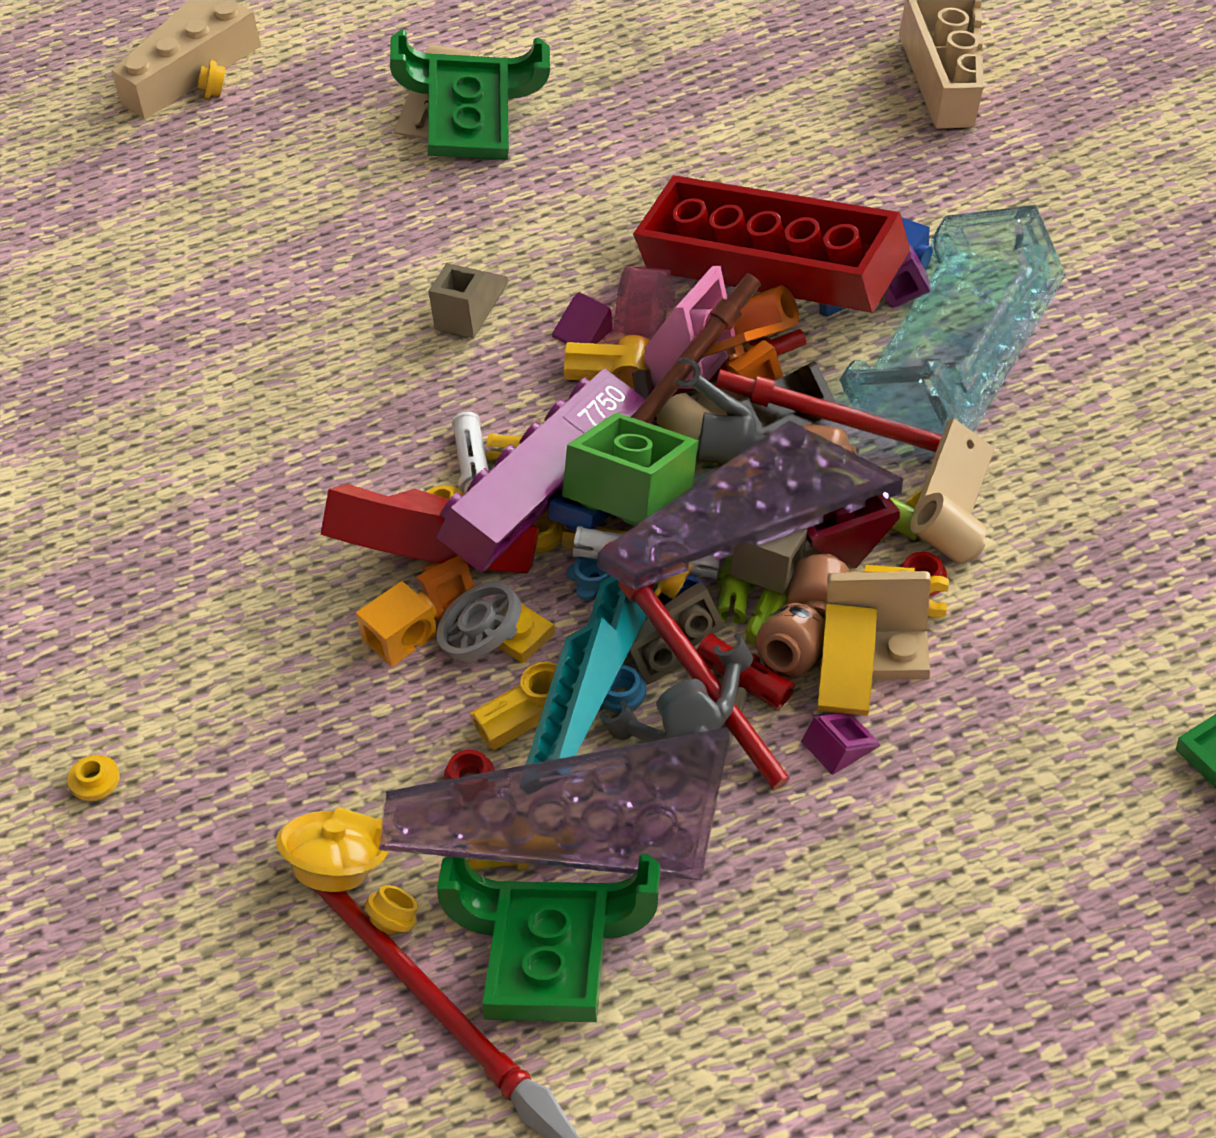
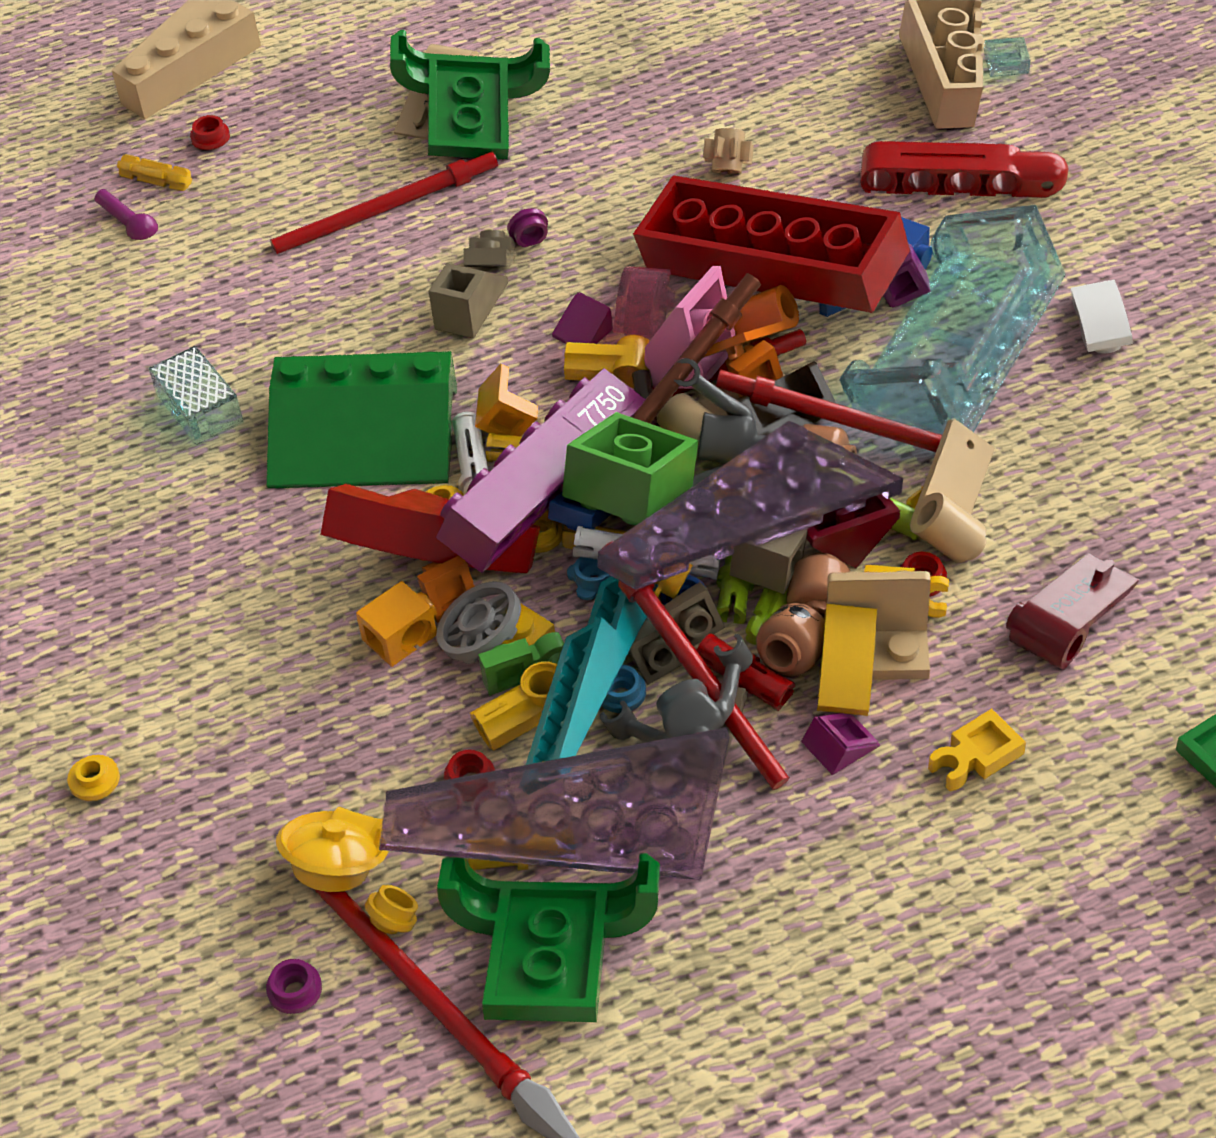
(138, 226): none -> magenta bar
(154, 172): none -> yellow axle
(196, 395): none -> clear light blue panel
(209, 132): none -> red plate
(211, 79): yellow plate -> none
(290, 972): none -> magenta plate
(360, 419): none -> green piece
(455, 173): none -> red bar
(490, 250): none -> dark tan slope
(500, 410): none -> light orange panel
(506, 662): none -> bright green plate
(528, 227): none -> magenta plate
(728, 151): none -> tan gear
(960, 169): none -> red piece
(980, 746): none -> yellow plate
(1007, 56): none -> clear light blue plate
(1061, 614): none -> door
(1101, 316): none -> white slope

